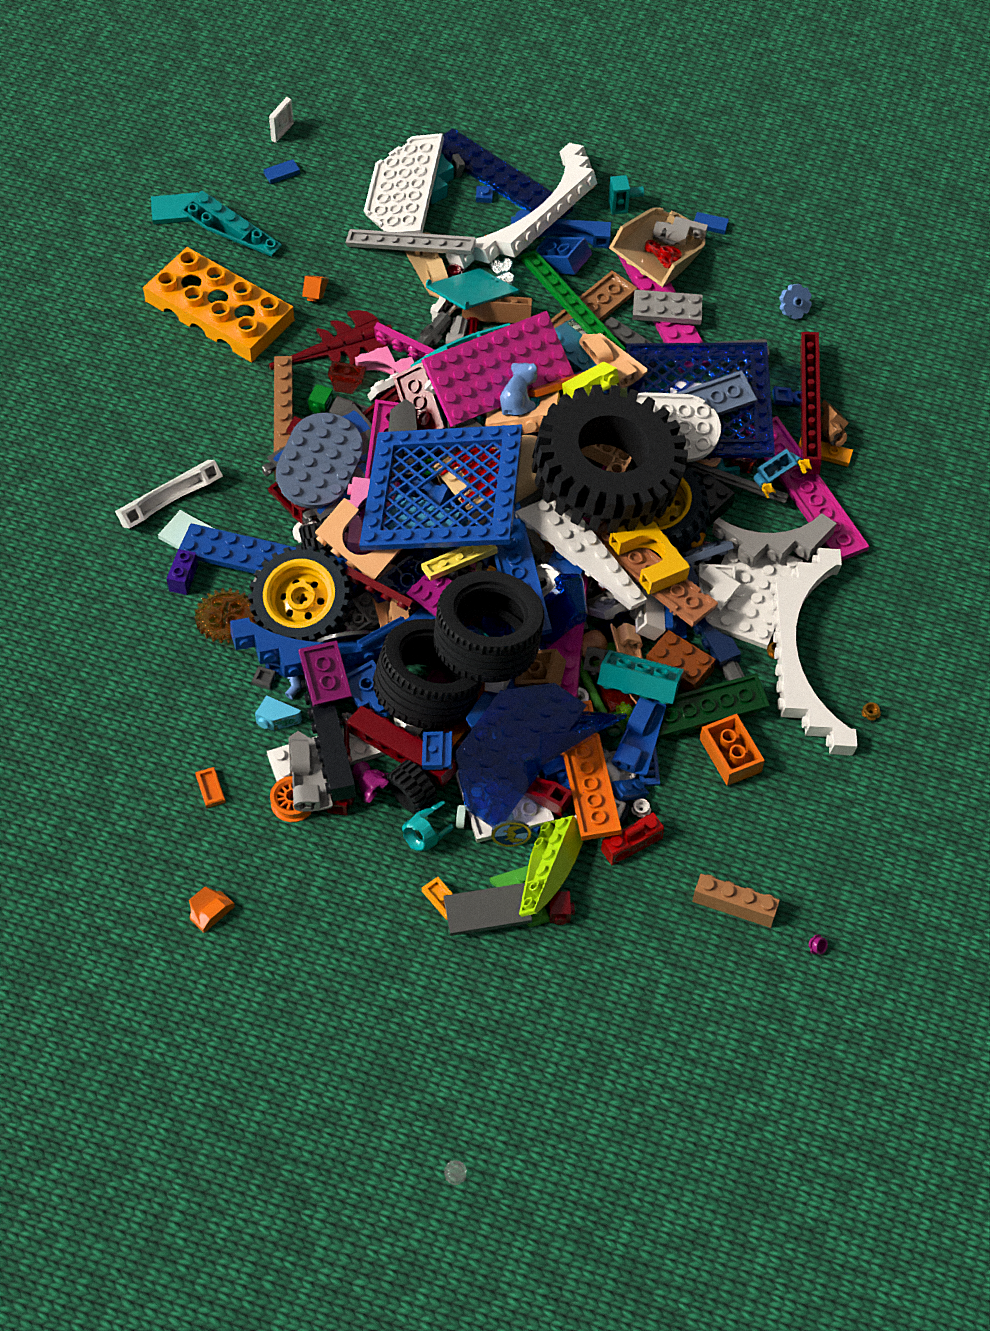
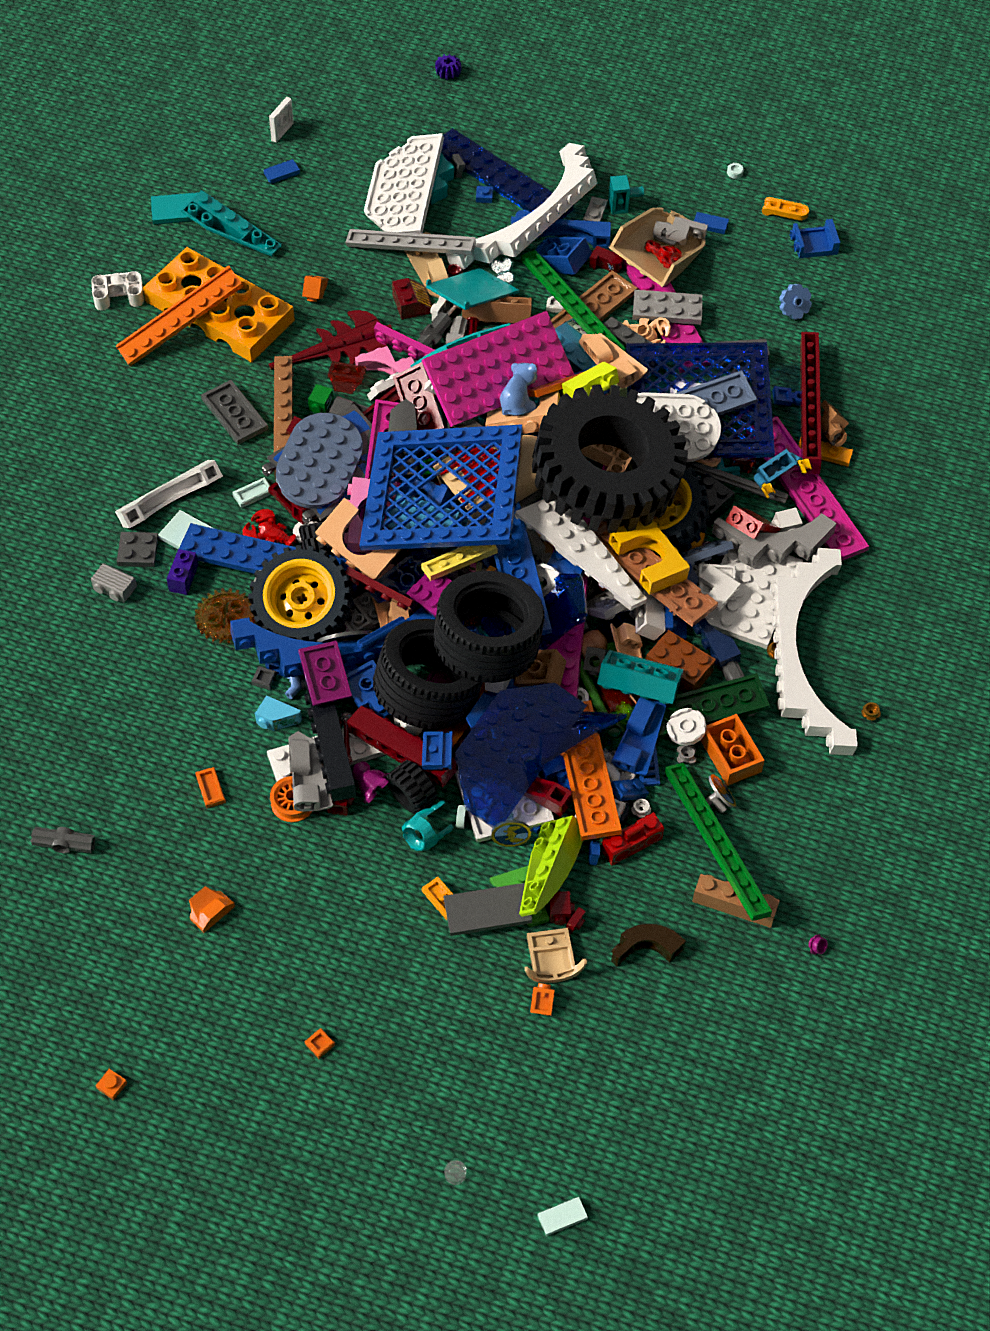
(63, 840): none -> dark grey piece
(111, 1084): none -> orange plate
(113, 583): none -> light grey brick
(117, 285): none -> white beam
(137, 549): none -> dark grey plate
(179, 316): none -> orange plate
(234, 412): none -> dark grey plate
(252, 492): none -> light aqua tile
(268, 528): none -> red animal
(319, 1043): none -> orange tile
(410, 298): none -> dark red slope
(448, 66): none -> dark purple gear
(542, 999): none -> orange bracket
(552, 957): none -> tan piece
(553, 305): none -> white tile
(562, 1216): none -> light aqua tile
(576, 920): none -> dark red plate
(594, 852): none -> blue tile
(595, 209): none -> light grey plate
(605, 259): none -> dark red leg
(648, 331): none -> light nougat animal
(648, 936): none -> dark brown arch
(686, 726): none -> white tile
(690, 750): none -> light grey plate
(718, 842): none -> green plate
(721, 792): none -> shield
(735, 170): none -> light aqua tile
(750, 522): none -> panel
(785, 209): none -> light orange plate
(787, 520): none -> white brick
(815, 241): none -> blue panel

